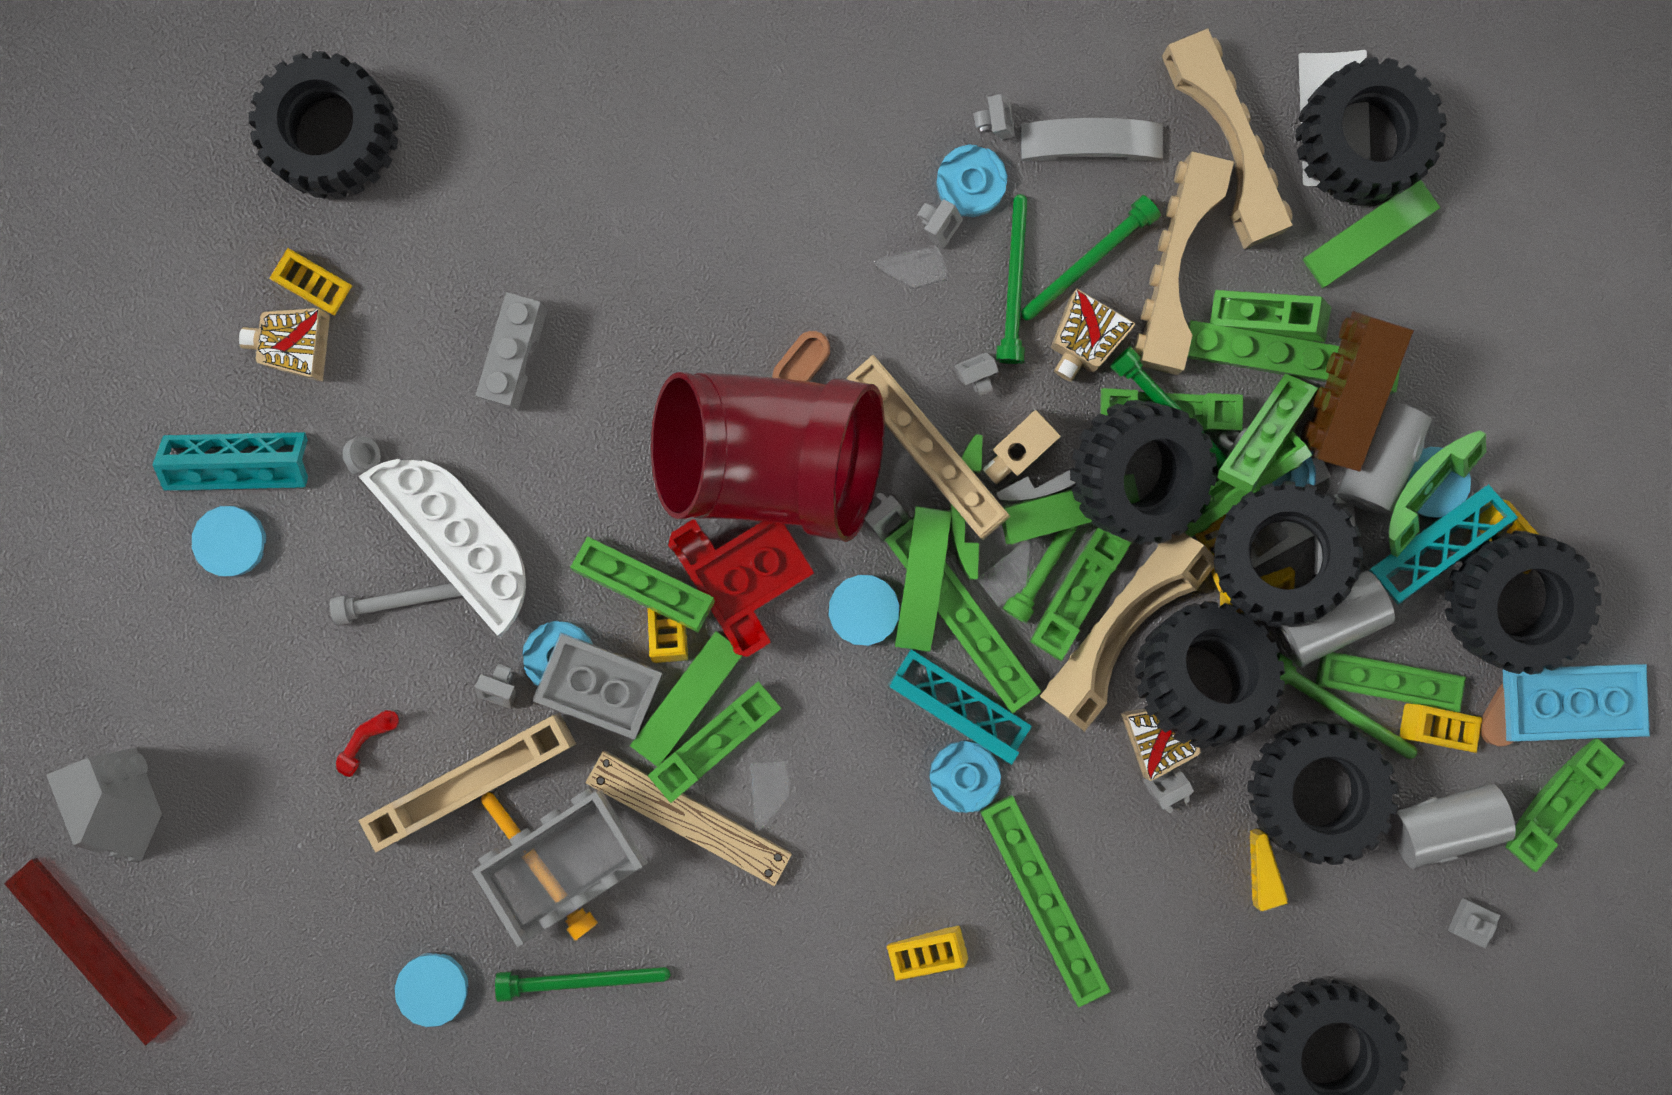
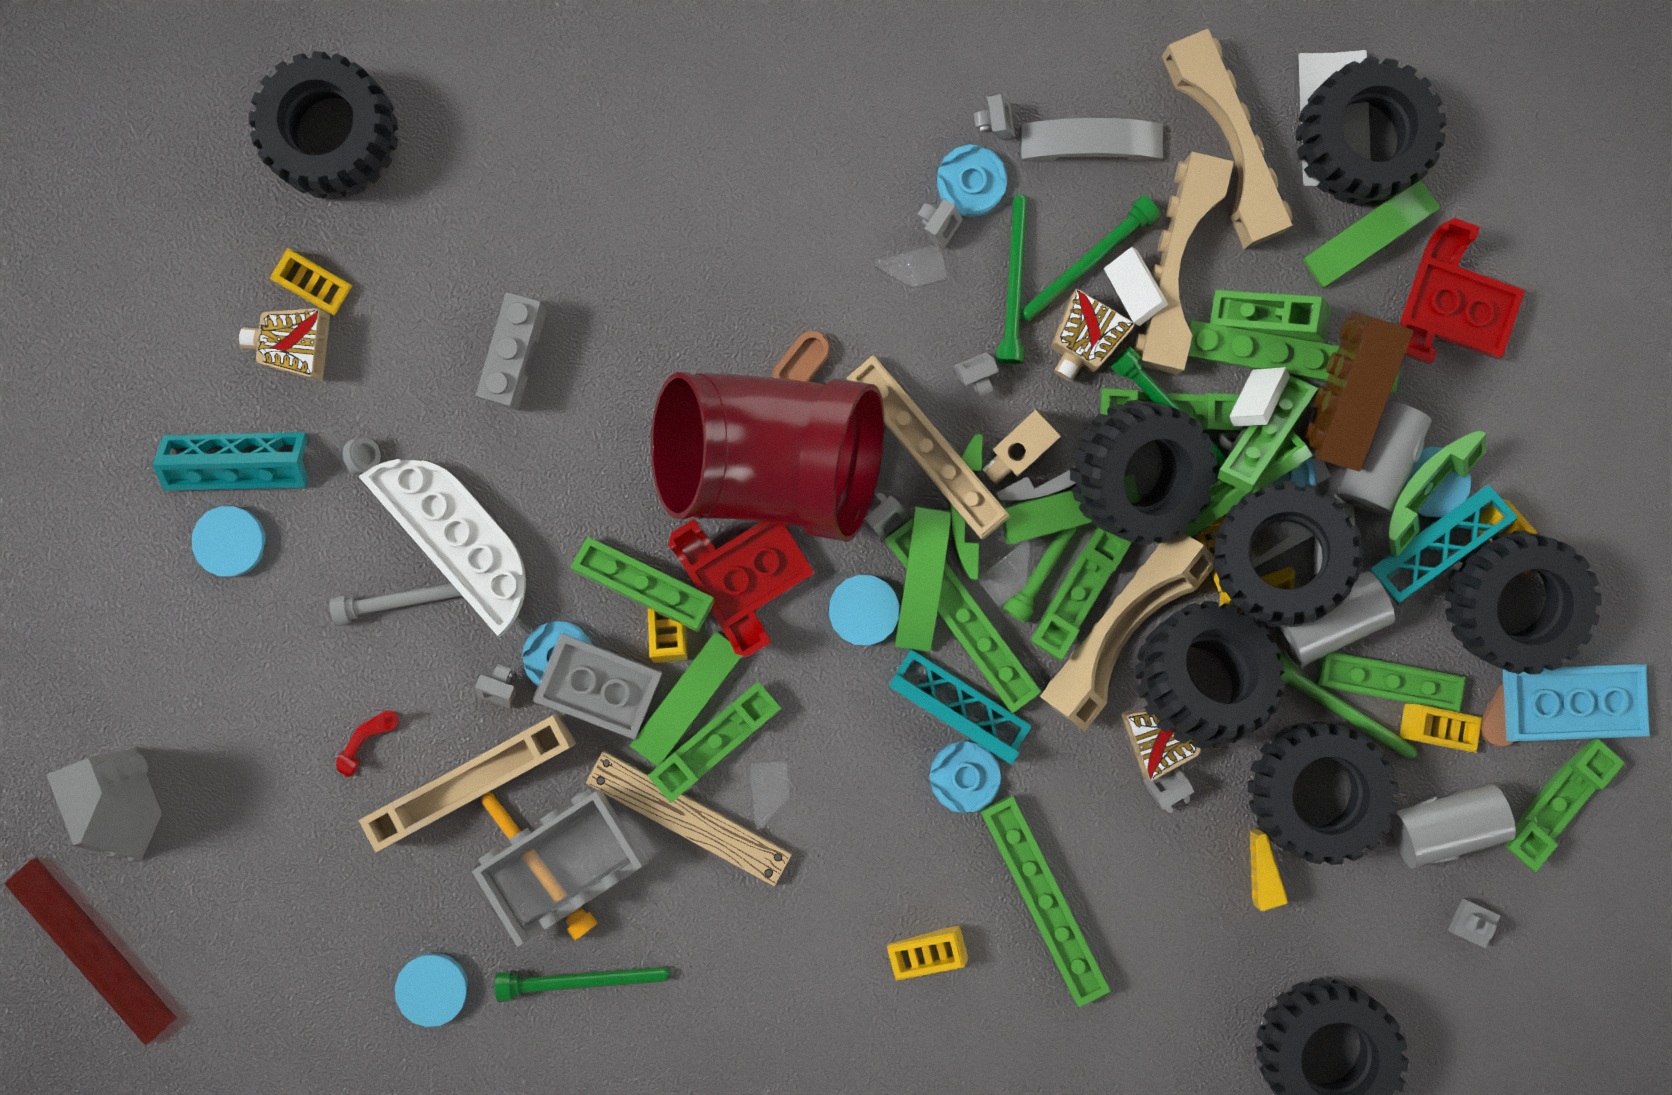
(1135, 286): none -> white tile
(1259, 397): none -> white tile
(1455, 301): none -> red piece

